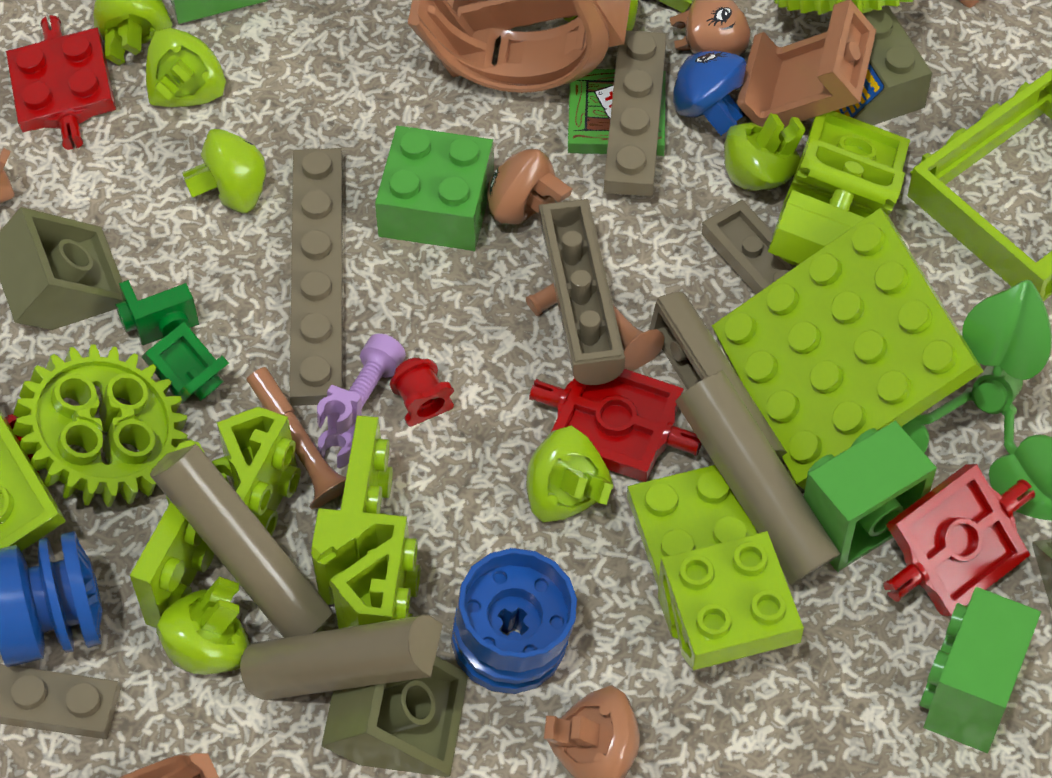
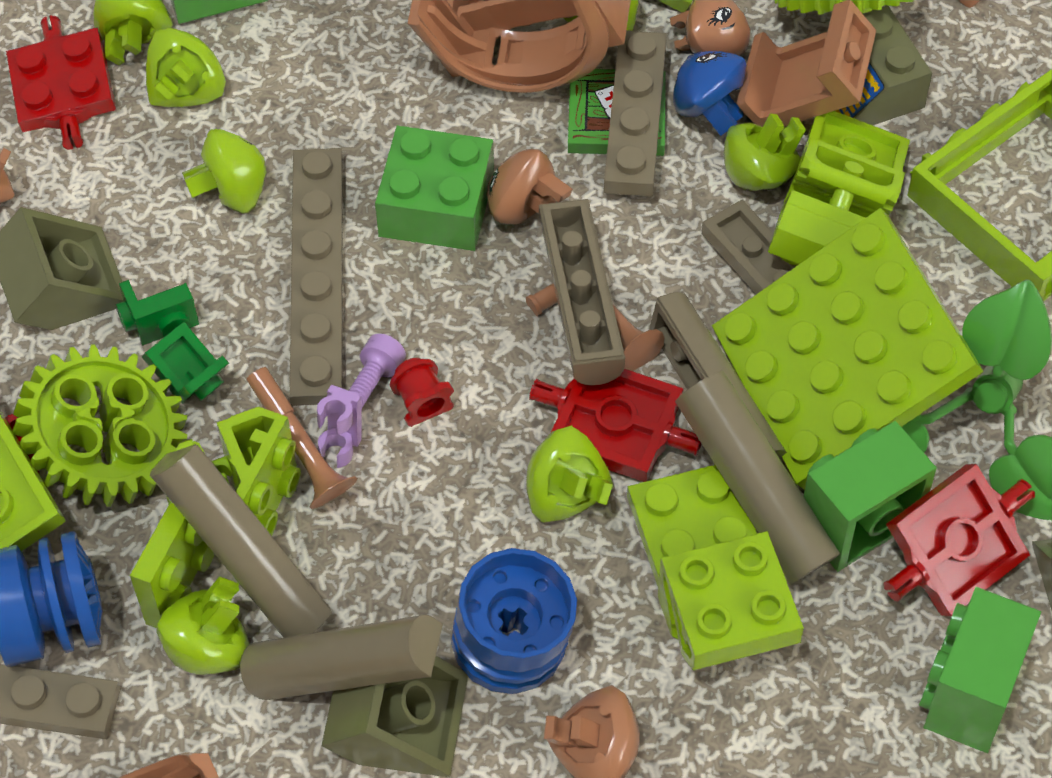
(363, 555): lime piece -> none

